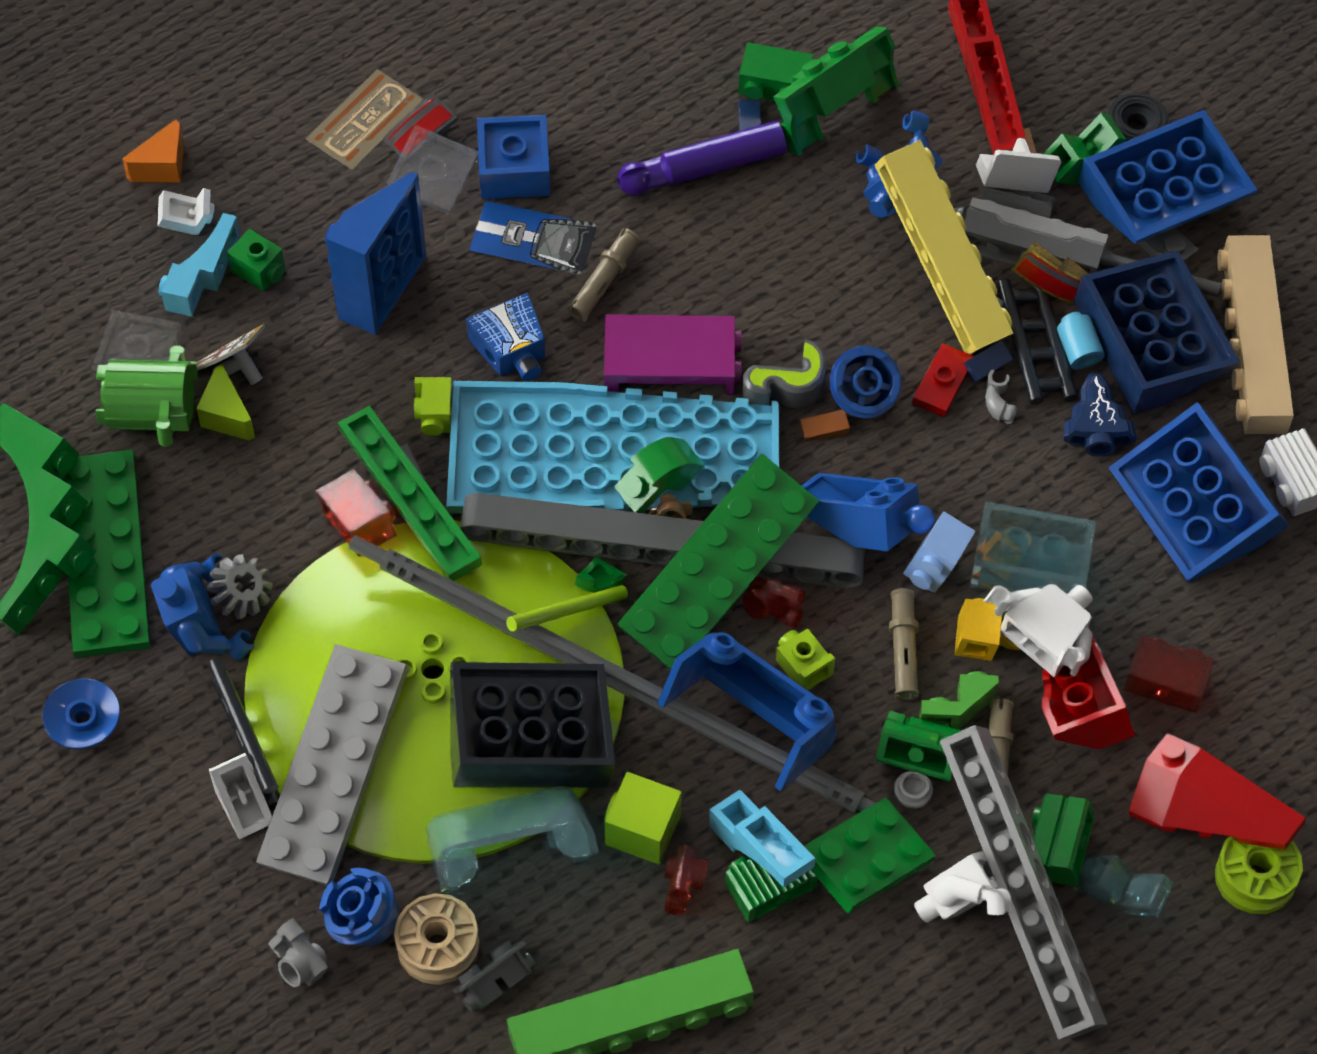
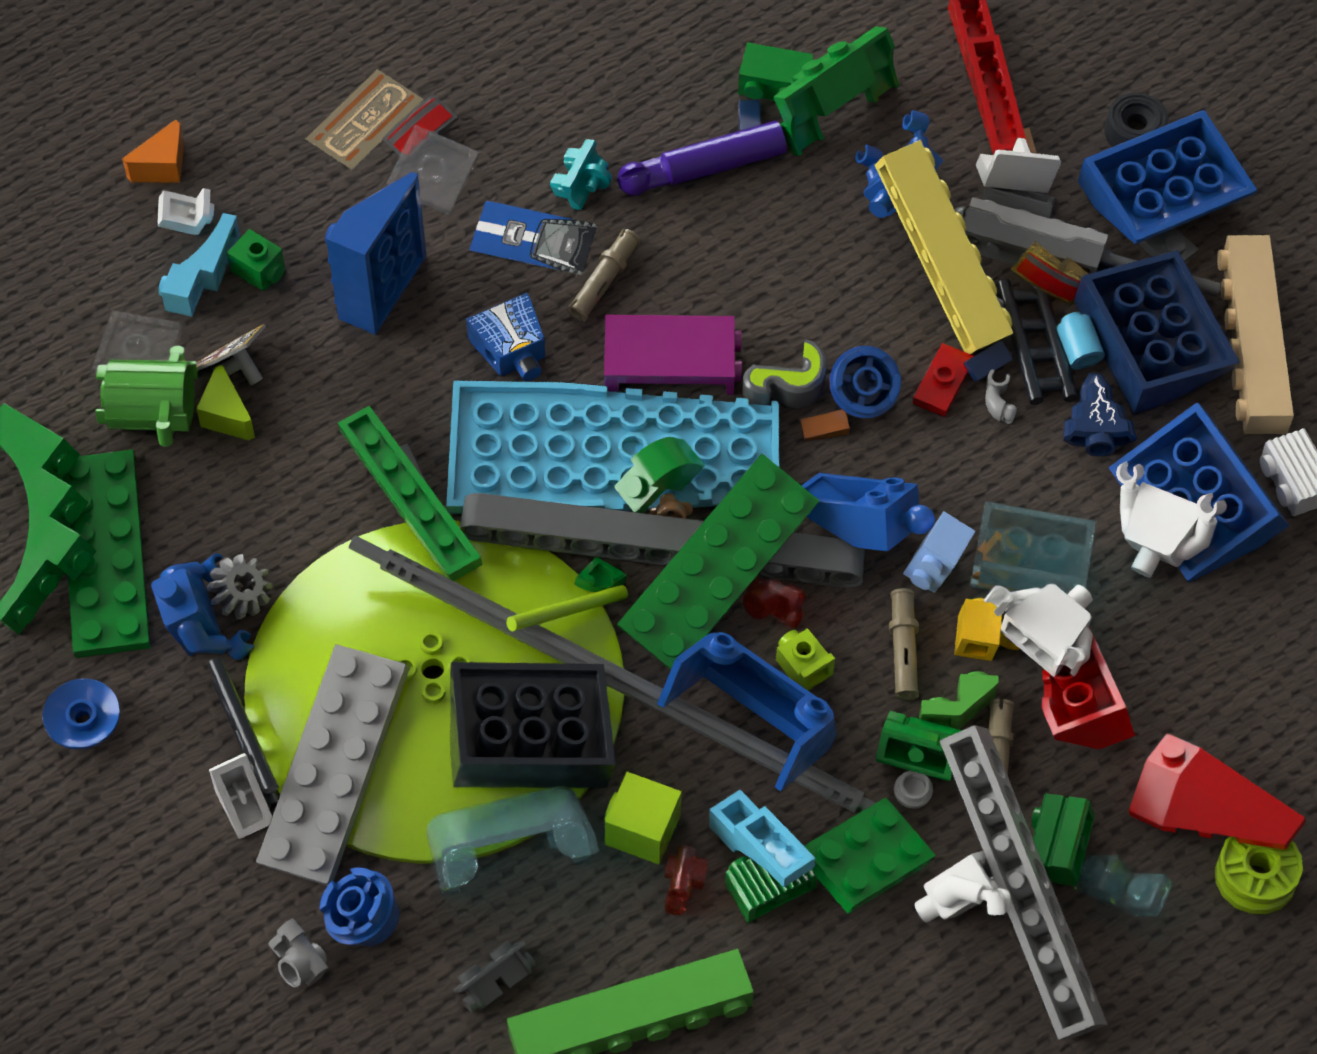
(356, 510): clear red brick -> none
(433, 404): lime brick -> none
(433, 916): tan wheel -> none
(513, 156): blue container -> none
(585, 174): none -> teal hips
(1074, 149): green brick -> none
(1163, 523): none -> white torso
(1168, 674): clear red brick -> none

